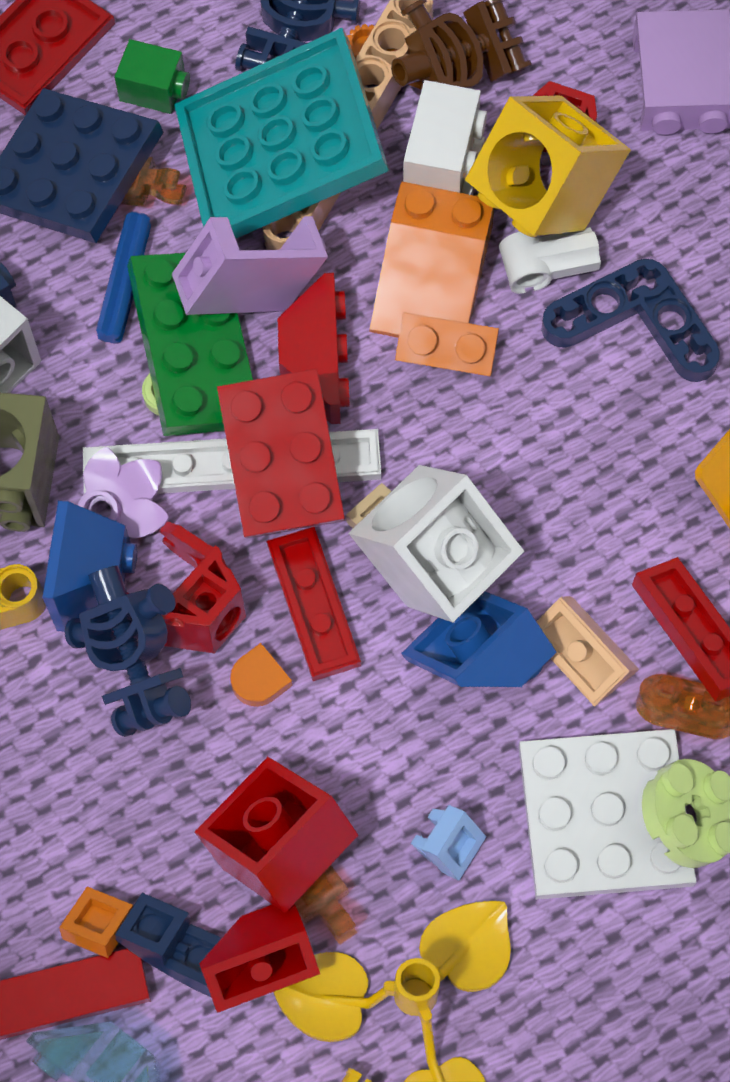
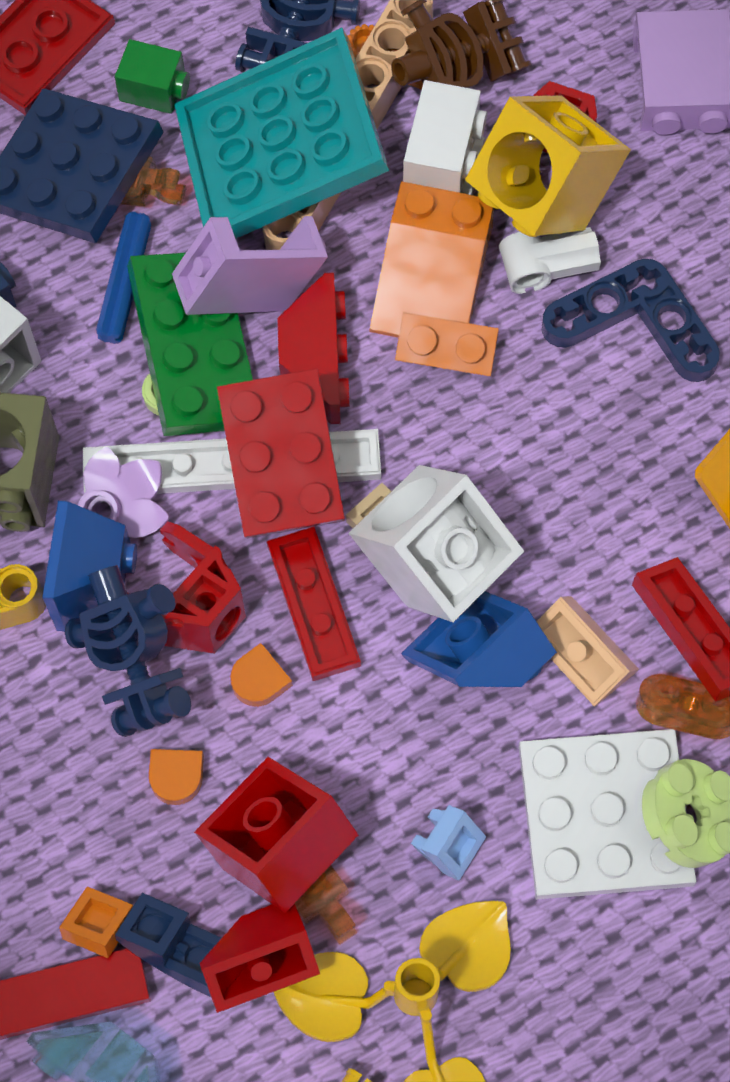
(175, 774): none -> orange tile

